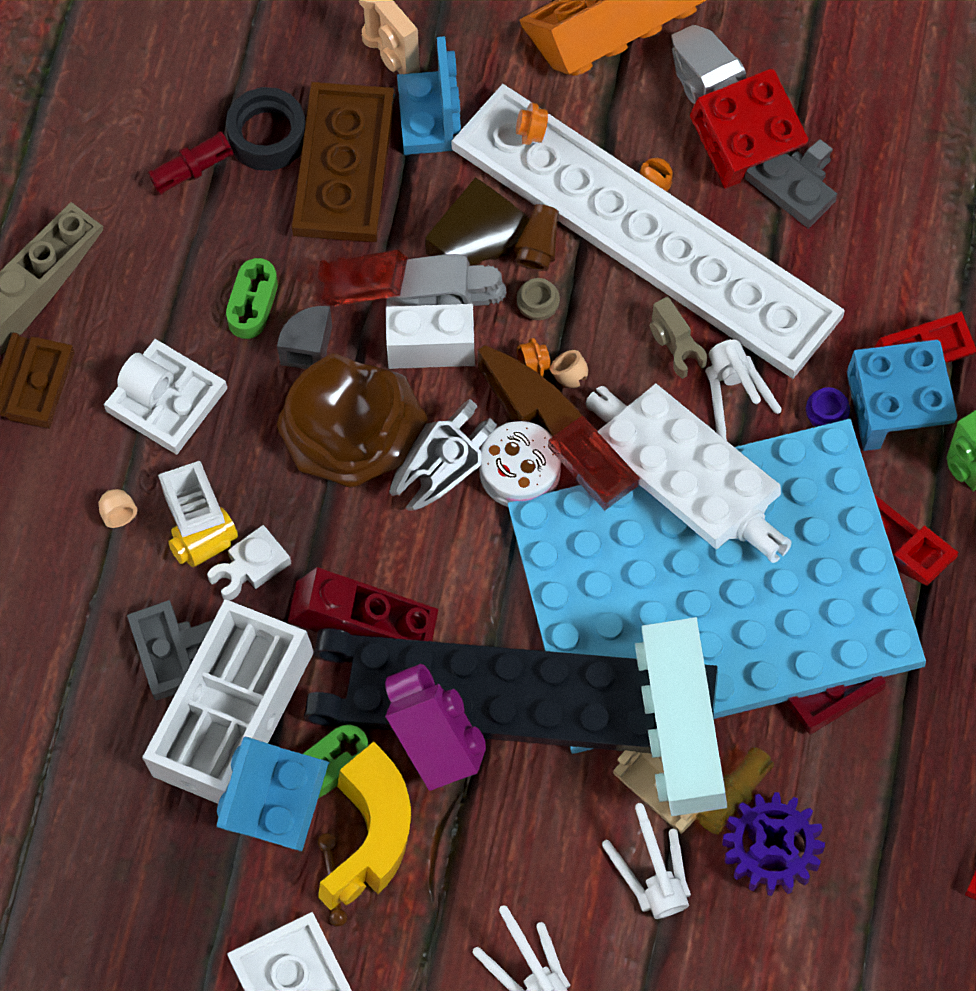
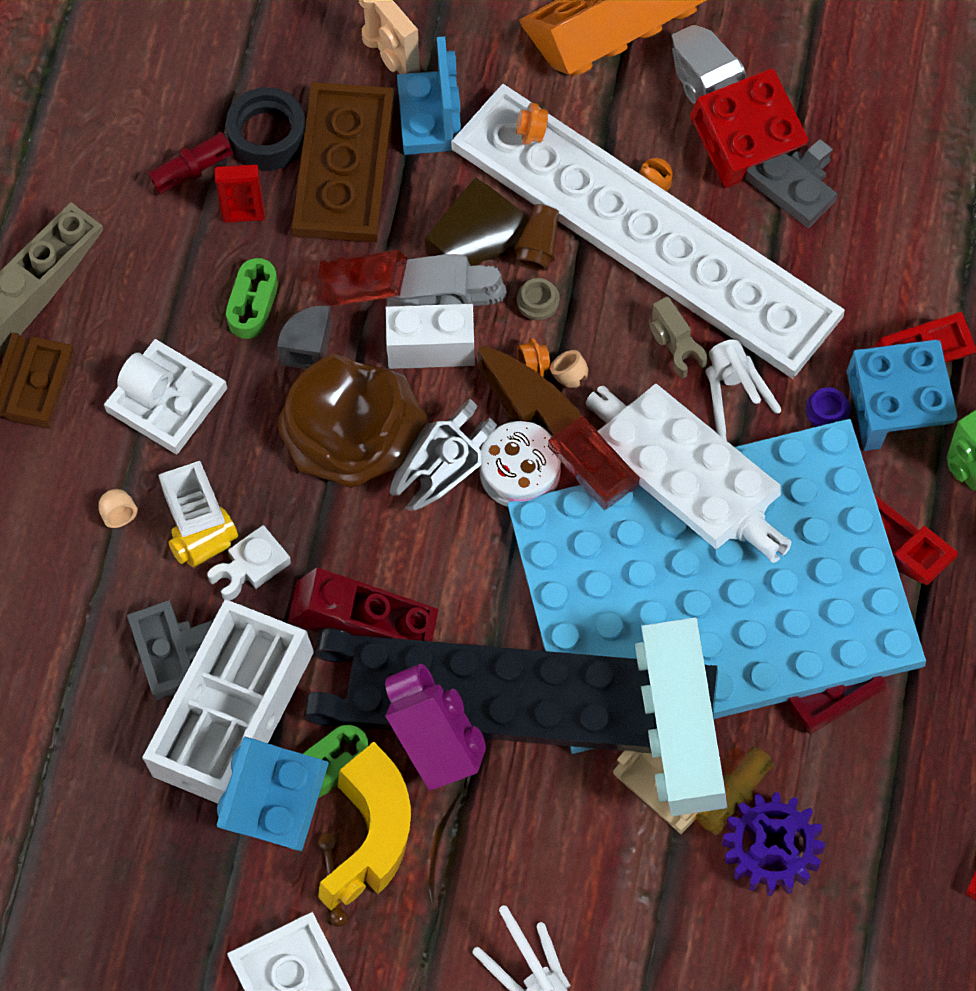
(240, 193): none -> red plate
(664, 892): white plant -> none

